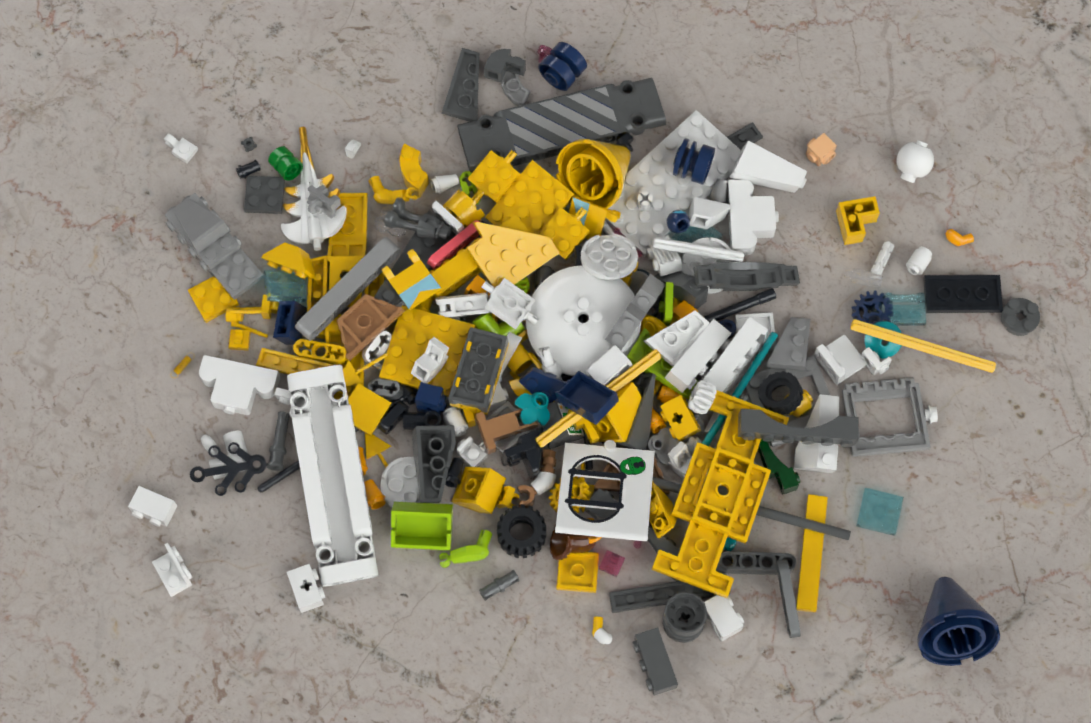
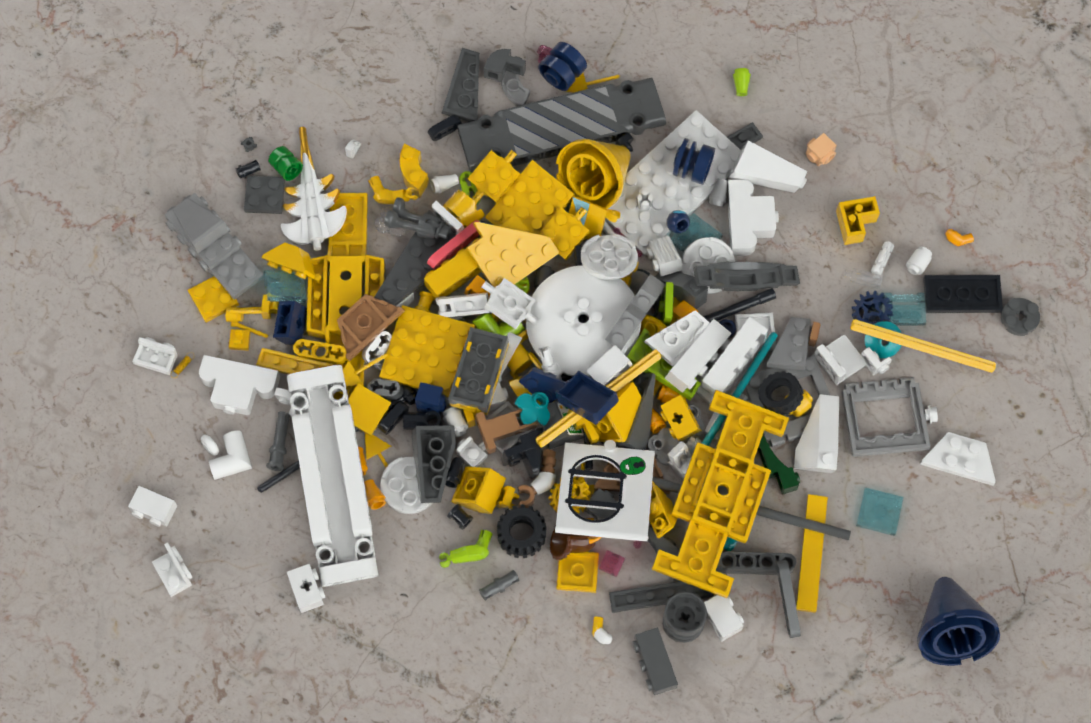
(155, 355): none -> white bracket
(181, 149): white plate -> none
(231, 468): black plant -> none
(321, 203): light grey hips -> none
(347, 289): light grey beam -> none
(414, 283): yellow flag -> none
(421, 525): lime piece -> none
(431, 361): white brick -> none
(444, 128): none -> black beam
(460, 516): none -> black bush
(581, 84): none -> yellow piece
(697, 249): white axle -> none
(702, 397): white gear -> none
(706, 213): white slope -> none
(741, 79): none -> lime cone
(757, 424): dark grey arch -> none
(814, 334): none -> medium nougat tile
(915, 160): white brick -> none
(962, 458): none -> white wing

